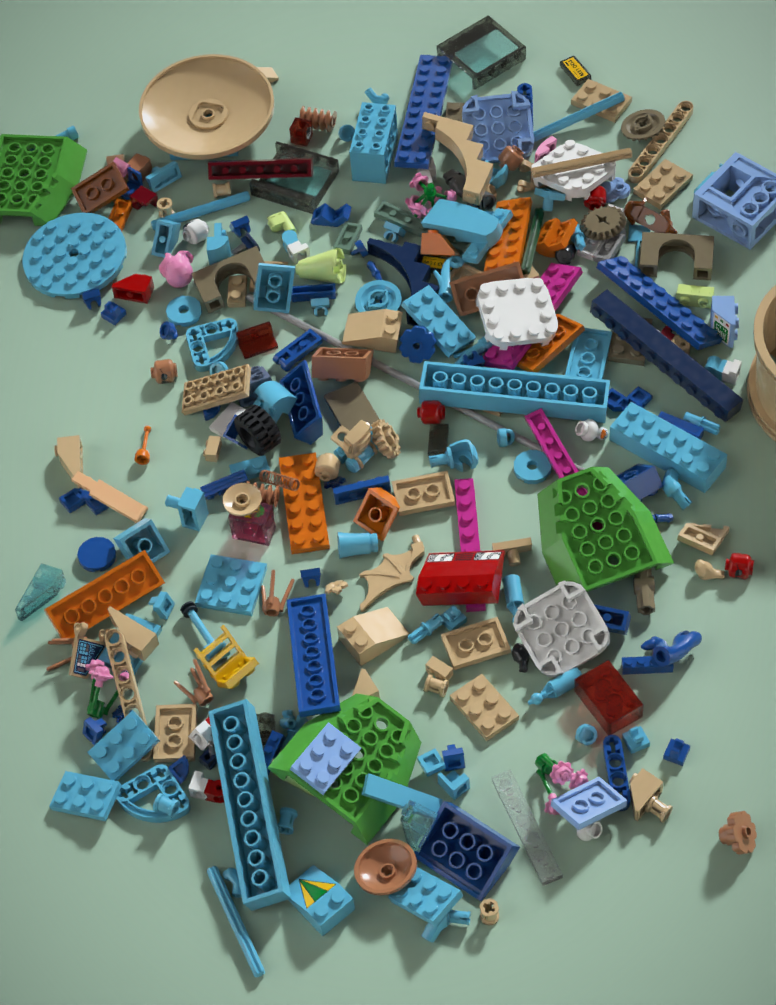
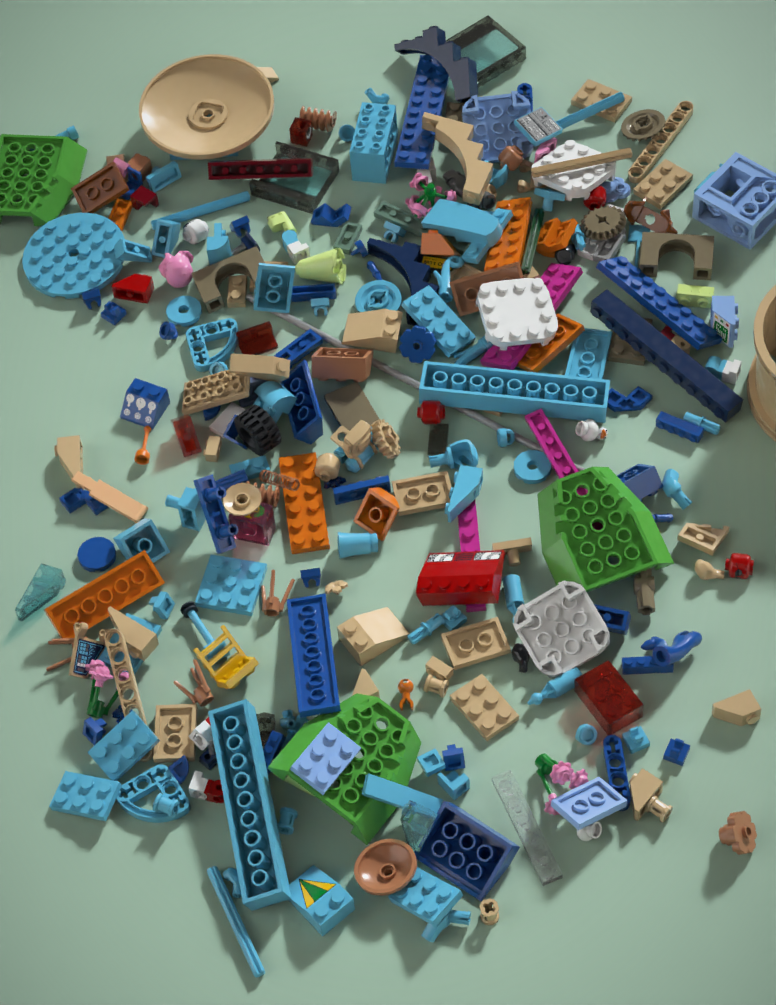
(132, 251): none -> medium azure slope
(144, 403): none -> blue slope
(161, 204): tan bush -> none
(164, 371): nougat head -> none
(186, 435): none -> clear red slope
(215, 515): none -> blue plate
(221, 189): tan bush -> none
(260, 366): none -> tan slope
(391, 572): tan animal -> none
(405, 689): none -> orange arm
(460, 69): none -> dark blue arch
(466, 489): none -> medium azure slope
(477, 360): blue tile -> none
(538, 126): none -> tile
(575, 70): tile -> none
(668, 447): medium azure brick -> none
(738, 709): none -> tan slope

